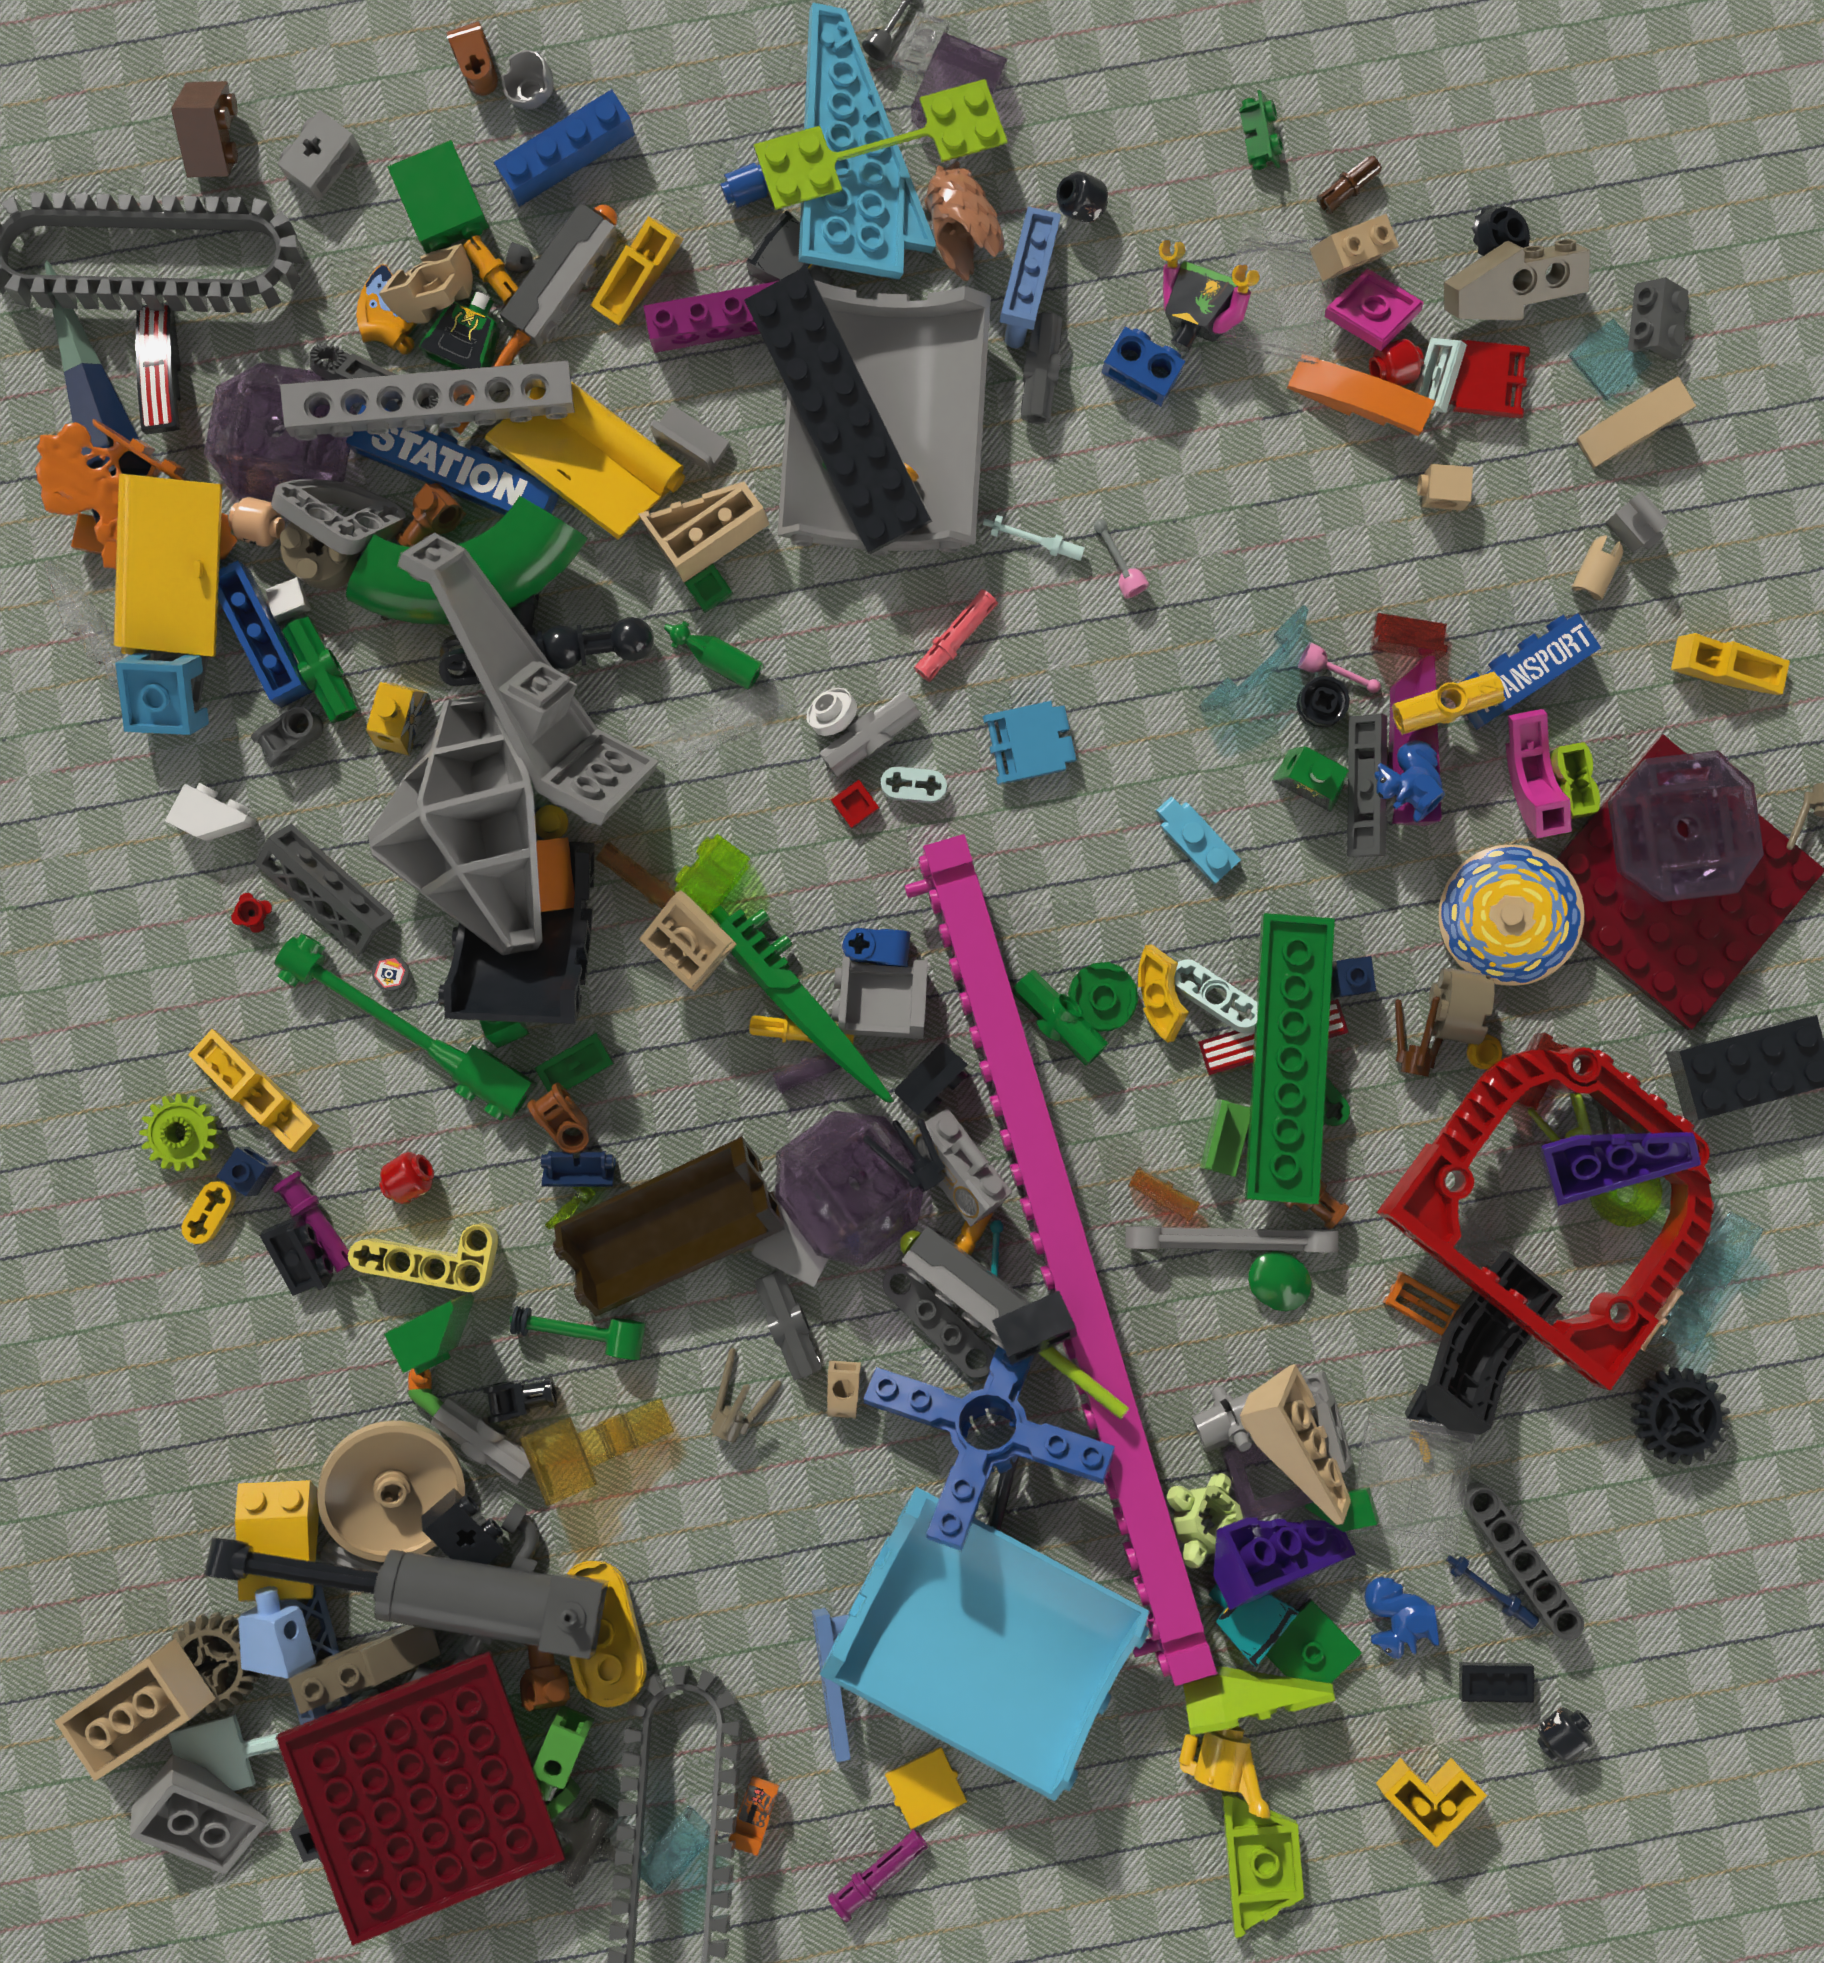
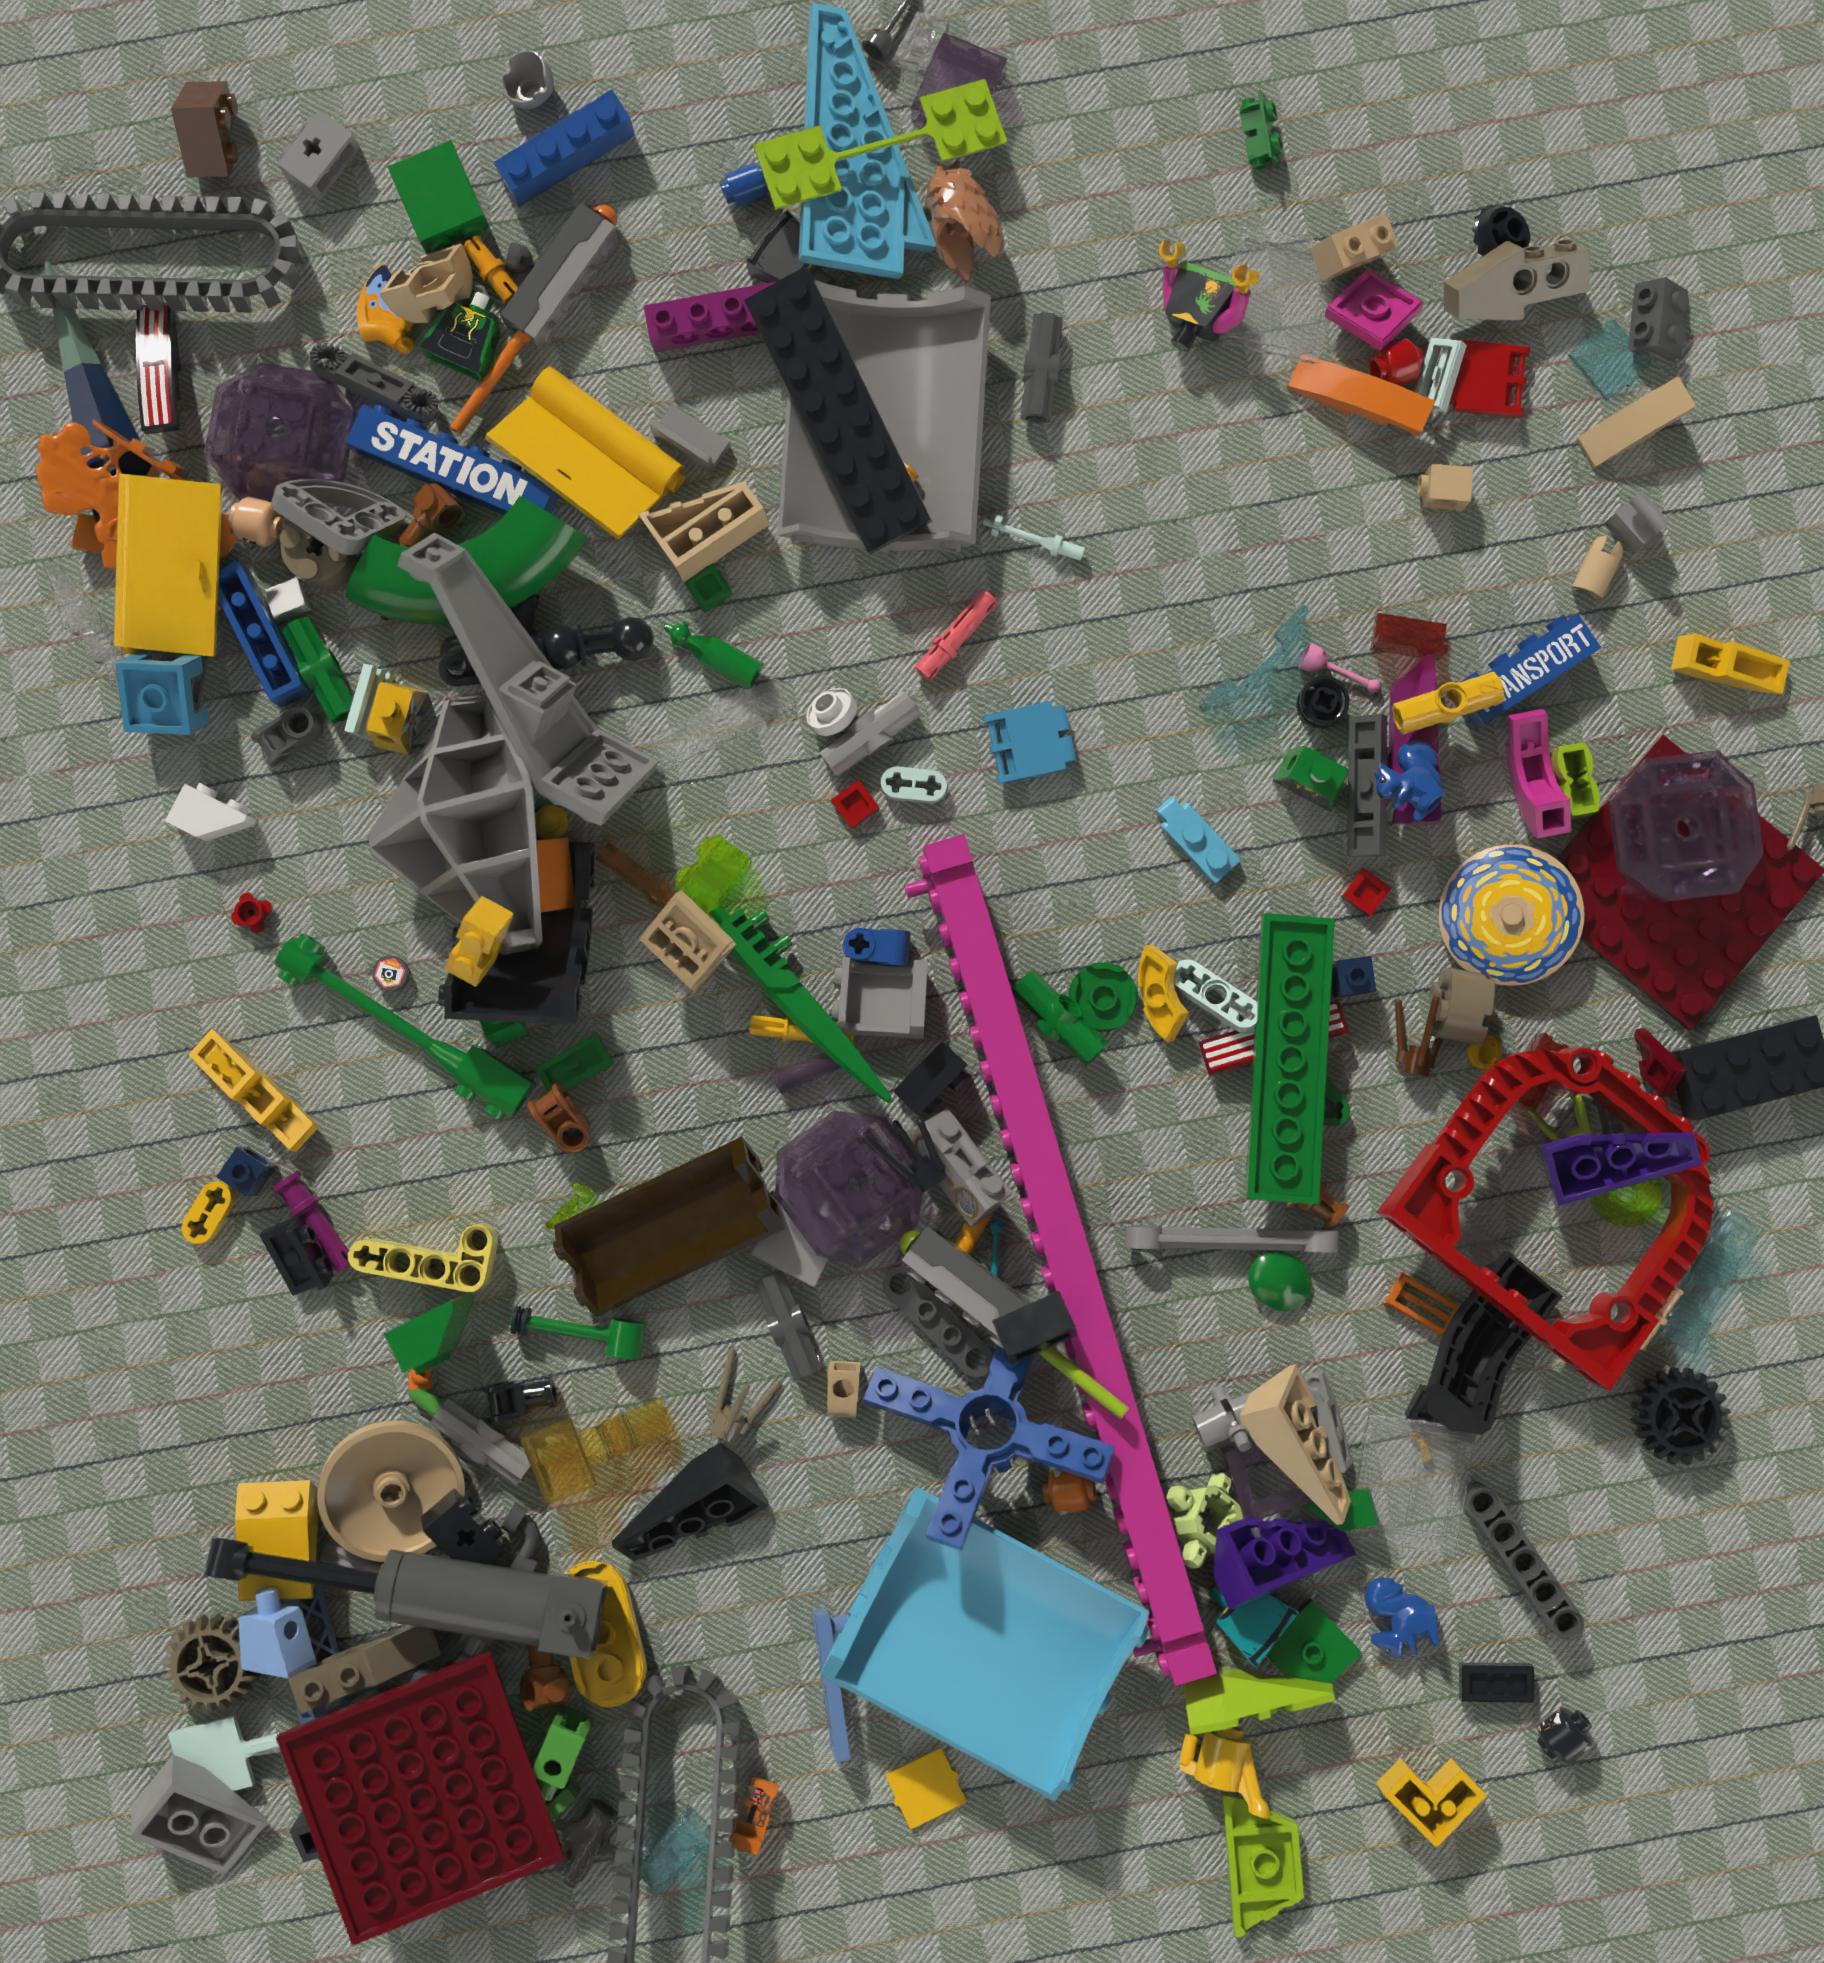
(135, 1710): tan brick -> none
(162, 1132): lime gear -> none
(302, 399): light grey brick -> none
(326, 883): dark grey fence -> none
(364, 698): none -> light aqua tile
(406, 1177): red head -> none
(473, 56): dark orange piece -> none
(480, 941): none -> yellow brick
(589, 1170): dark blue hinge -> none
(636, 270): yellow slope -> none
(701, 1496): none -> black wedge
(865, 1884): magenta pin -> none
(1001, 1496): black bar -> none
(1029, 274): medium blue piece -> none
(1068, 1492): none -> orange head
(1082, 197): black head -> none
(1131, 580): hinge -> none
(1137, 374): blue brick -> none
(1164, 1194): clear orange pin -> none
(1226, 1138): bright green panel -> none
(1349, 184): reddish brown axle -> none
(1366, 892): none -> red tile
(1511, 1605): dark blue piece -> none
(1658, 1064): none -> dark red tile

